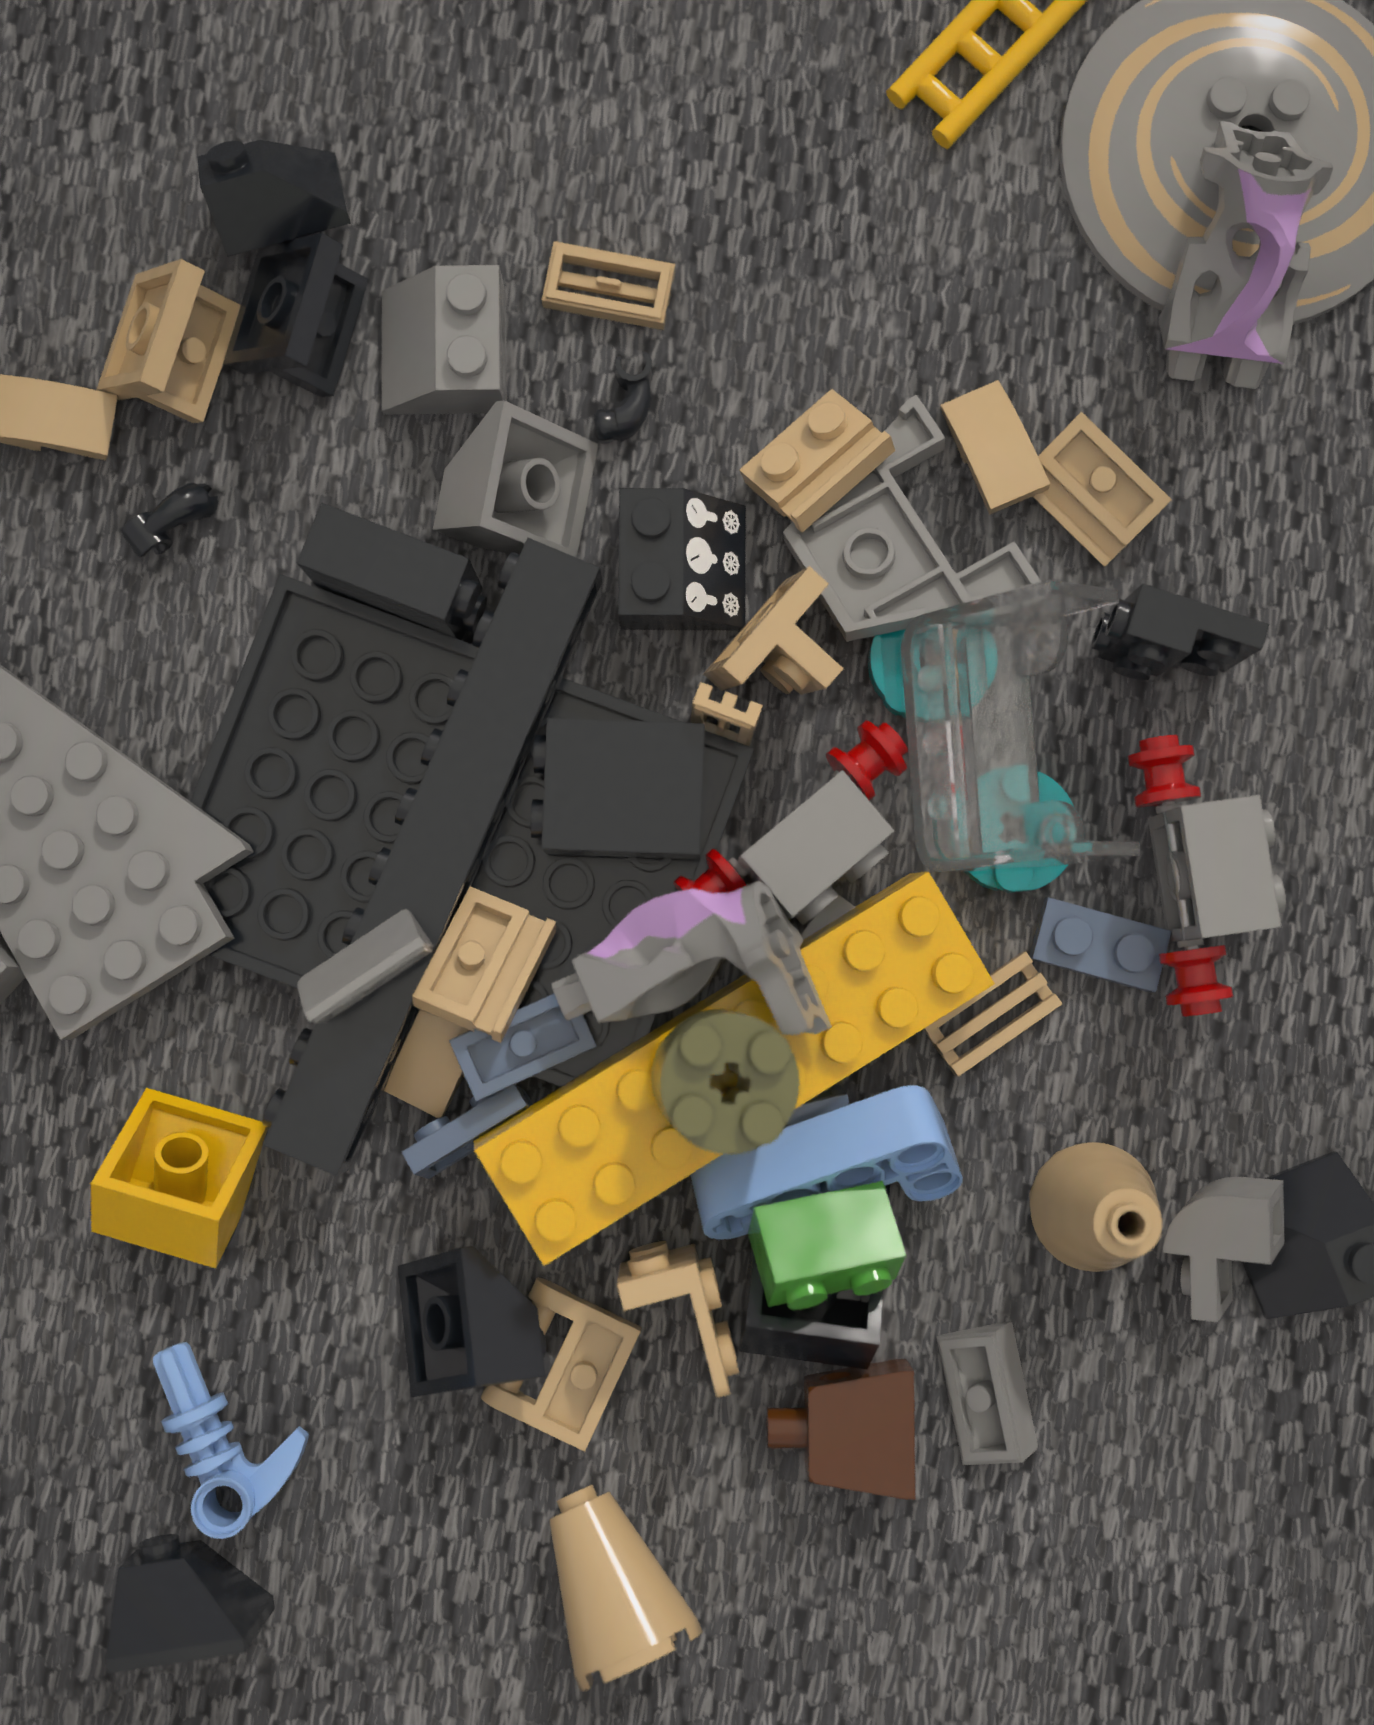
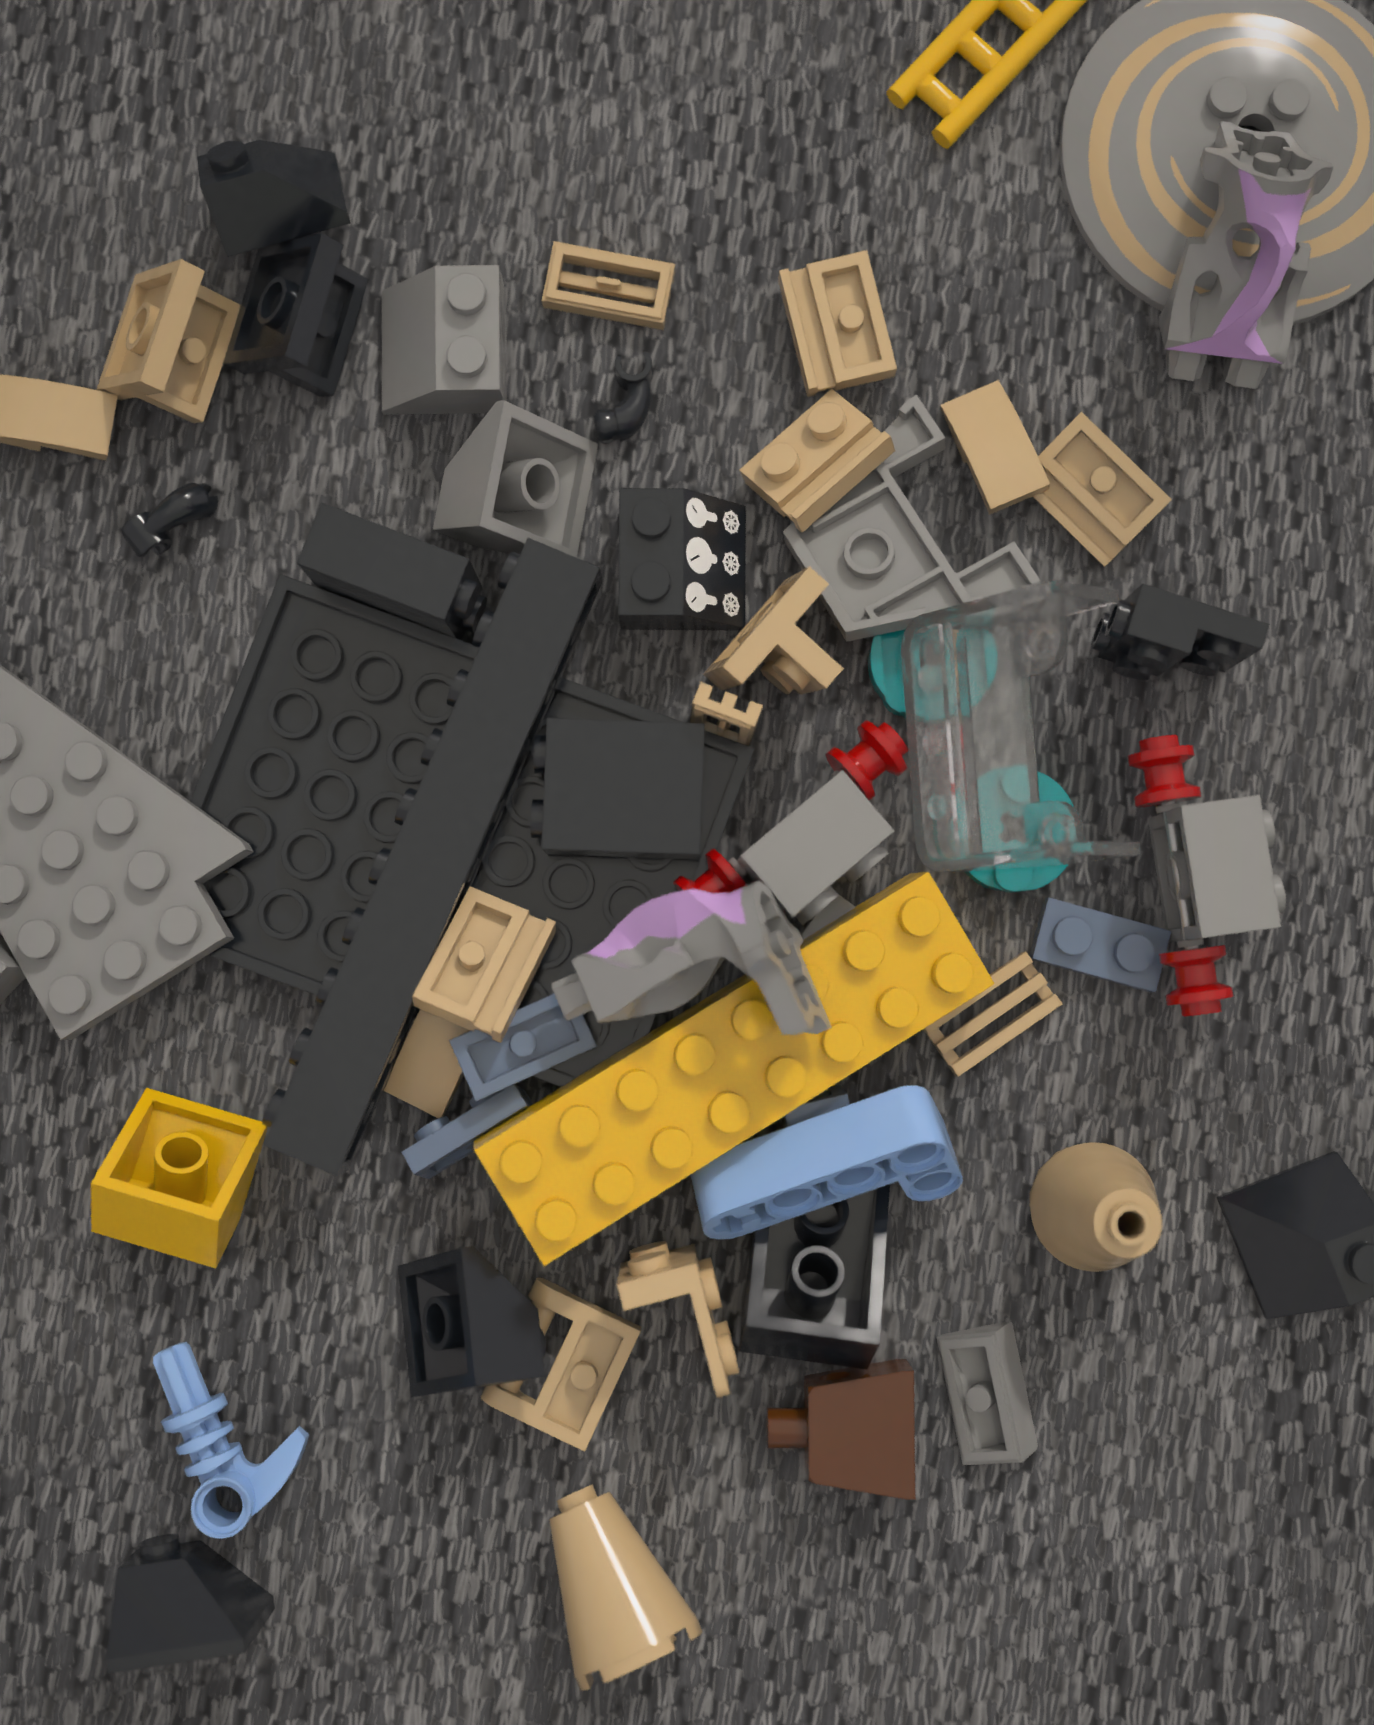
(362, 967): light grey slope -> none
(750, 1111): olive brick -> none
(826, 1245): bright green brick -> none
(837, 323): none -> tan plate
(1222, 1224): light grey brick -> none

